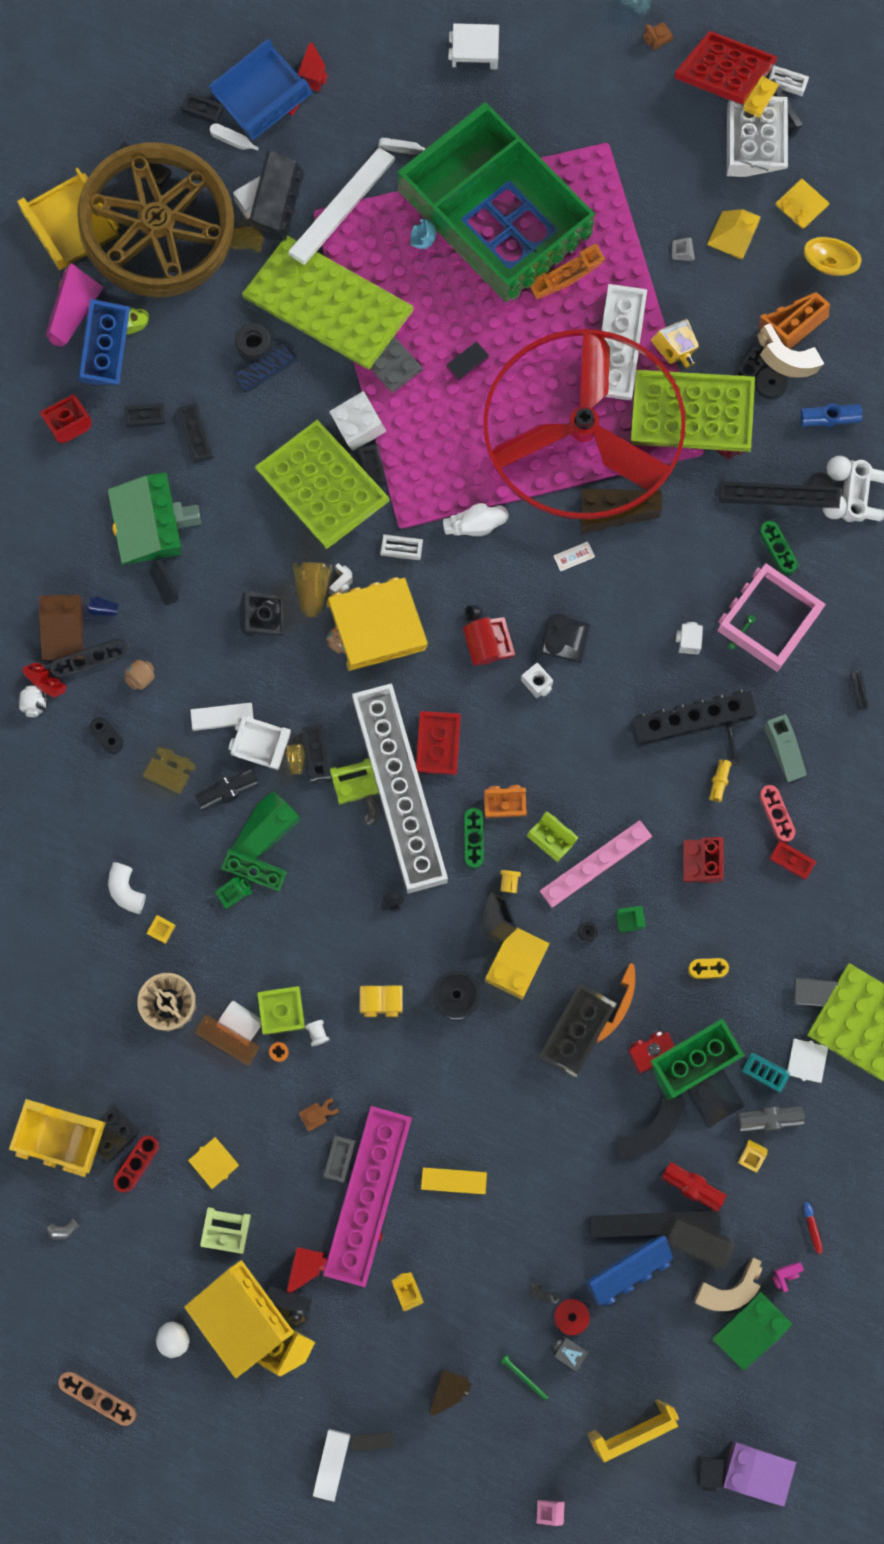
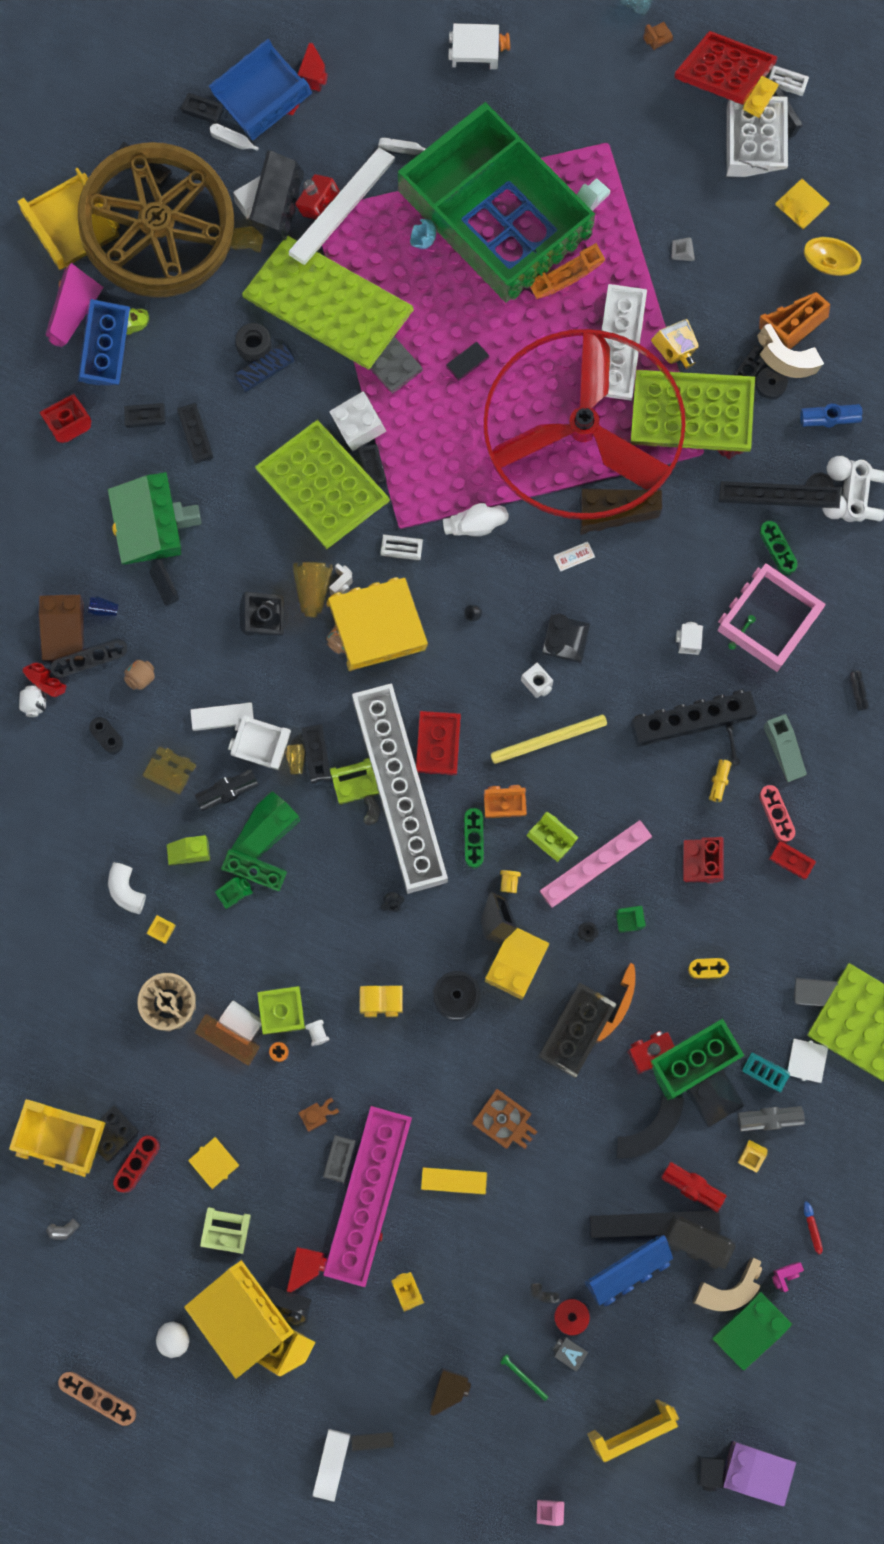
(188, 850): none -> lime slope
(316, 196): none -> red piece
(488, 640): red brick -> none
(504, 42): none -> orange bush
(504, 1121): none -> dark orange piece
(548, 739): none -> light yellow axle
(593, 194): none -> light aqua slope
(734, 232): yellow slope -> none

